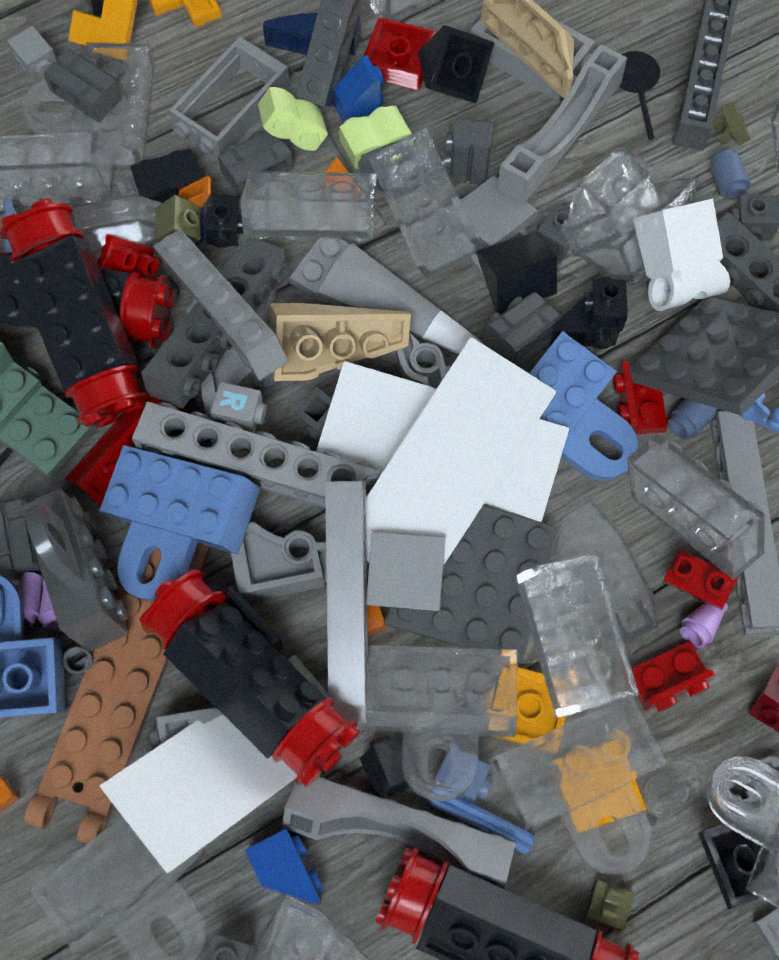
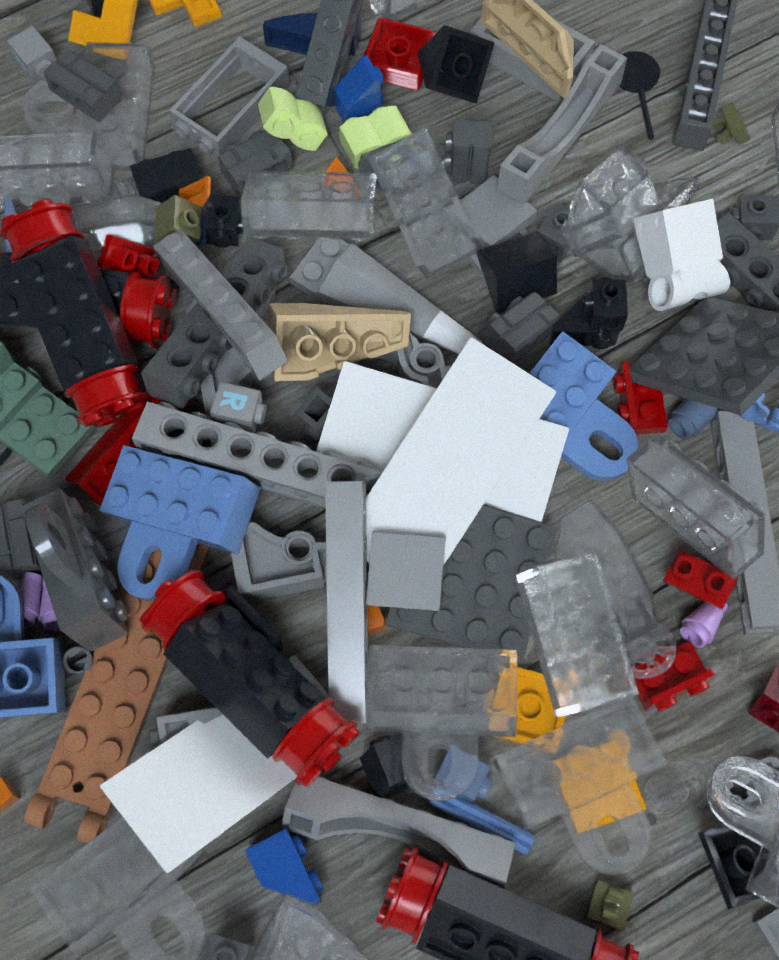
(645, 649): none -> clear wheel
(729, 174): sand blue brick -> none

